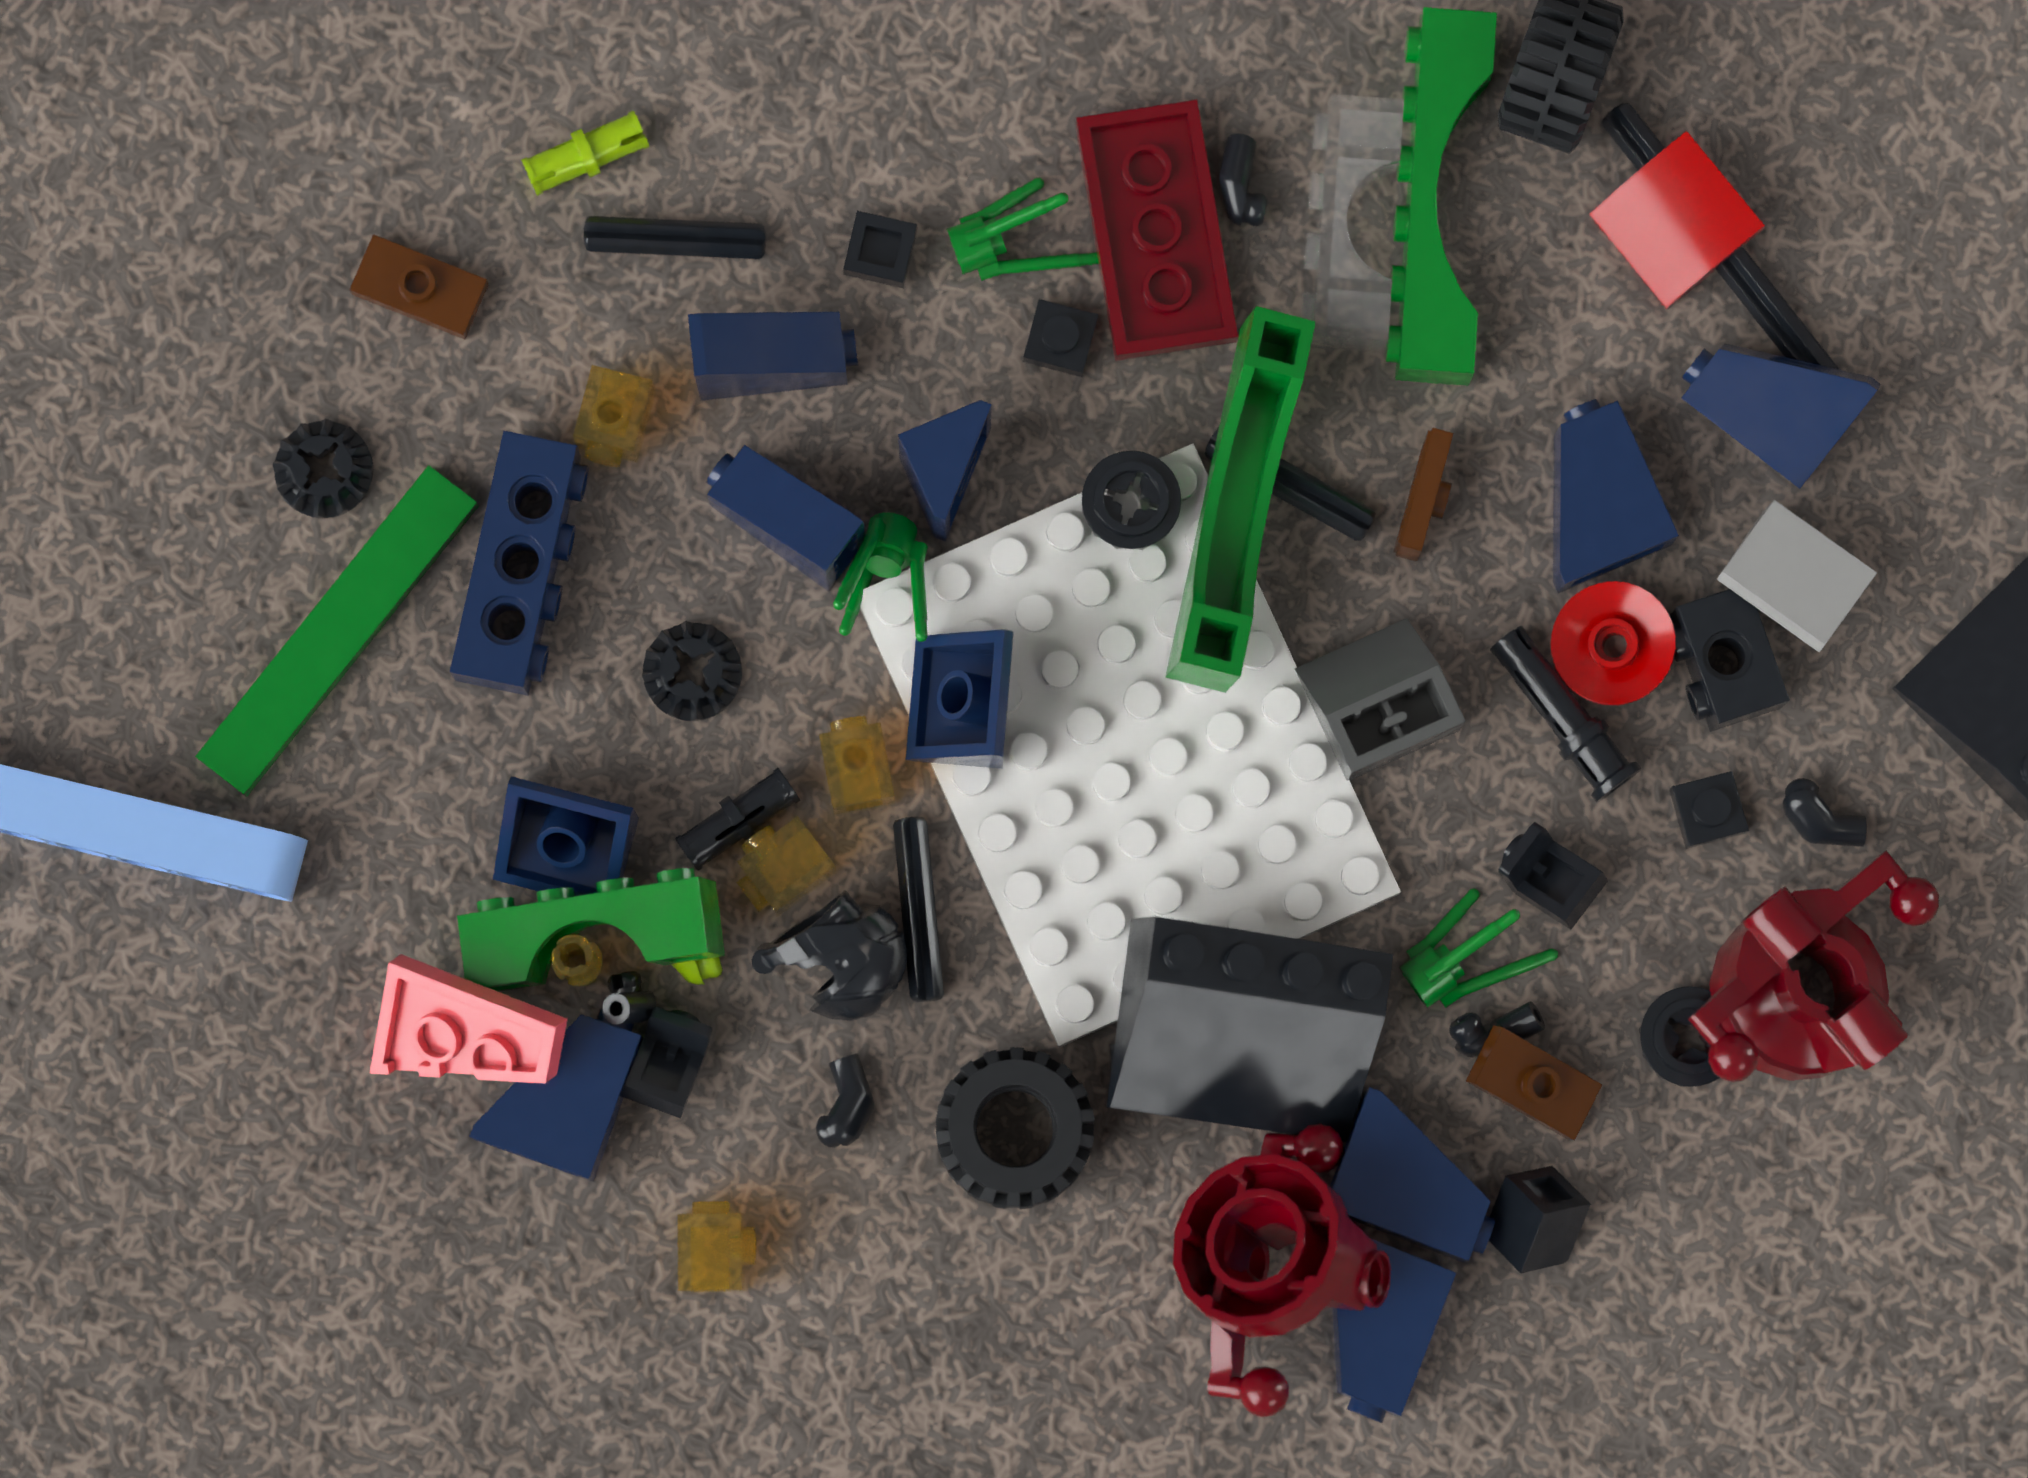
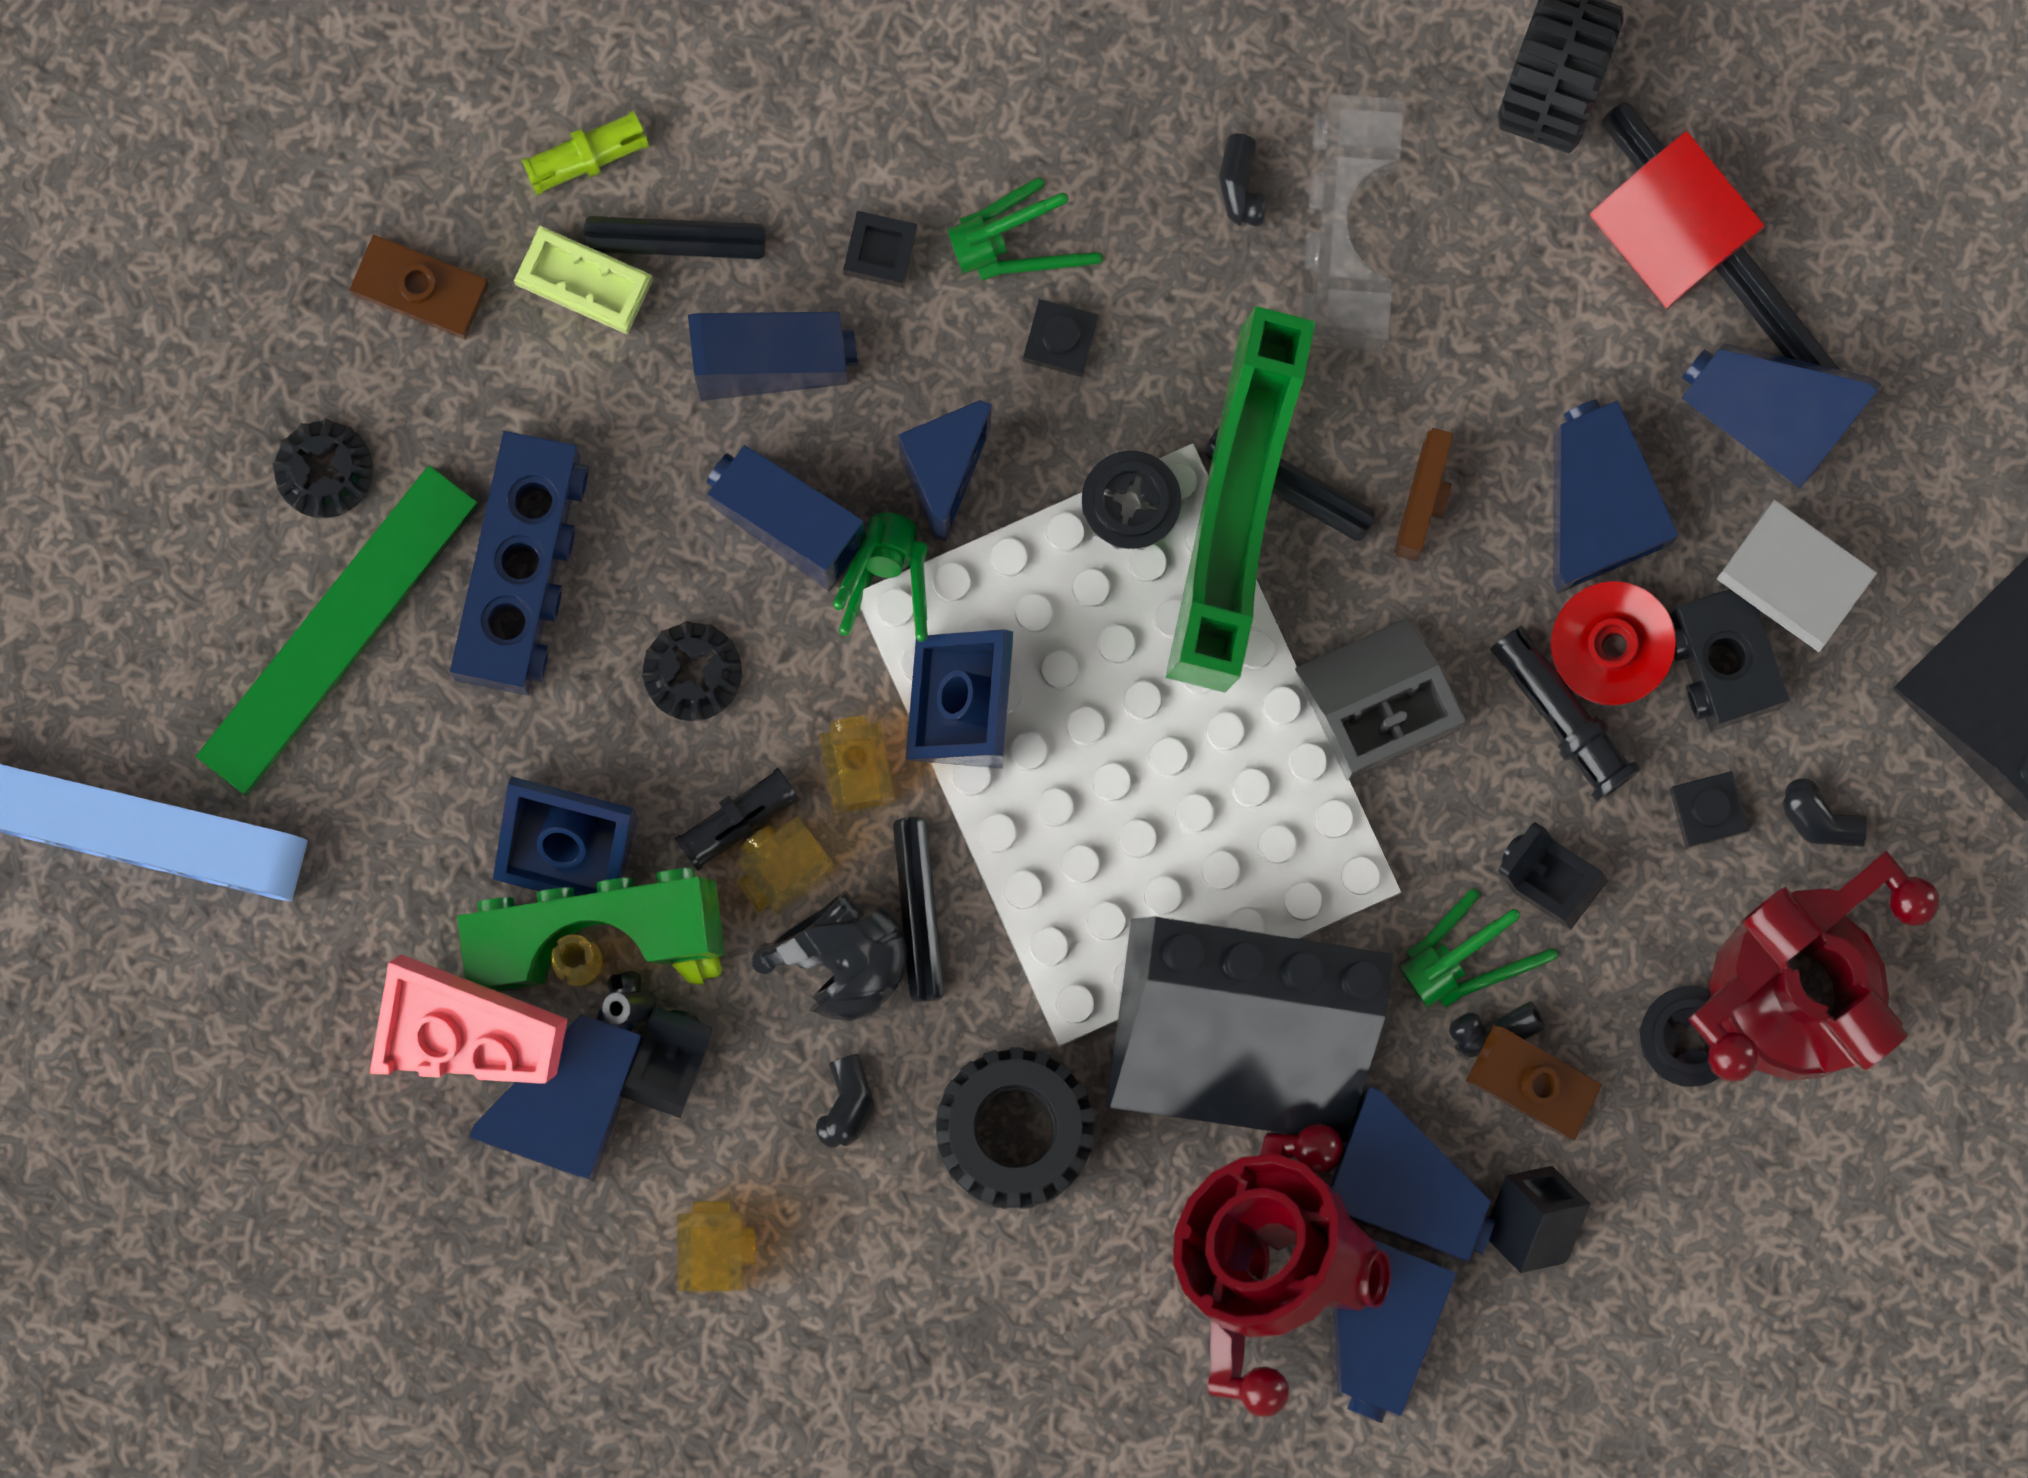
(583, 280): none -> yellowish green plate
(613, 416): clear yellow brick -> none
(1156, 230): dark red plate -> none
(1435, 317): green arch -> none

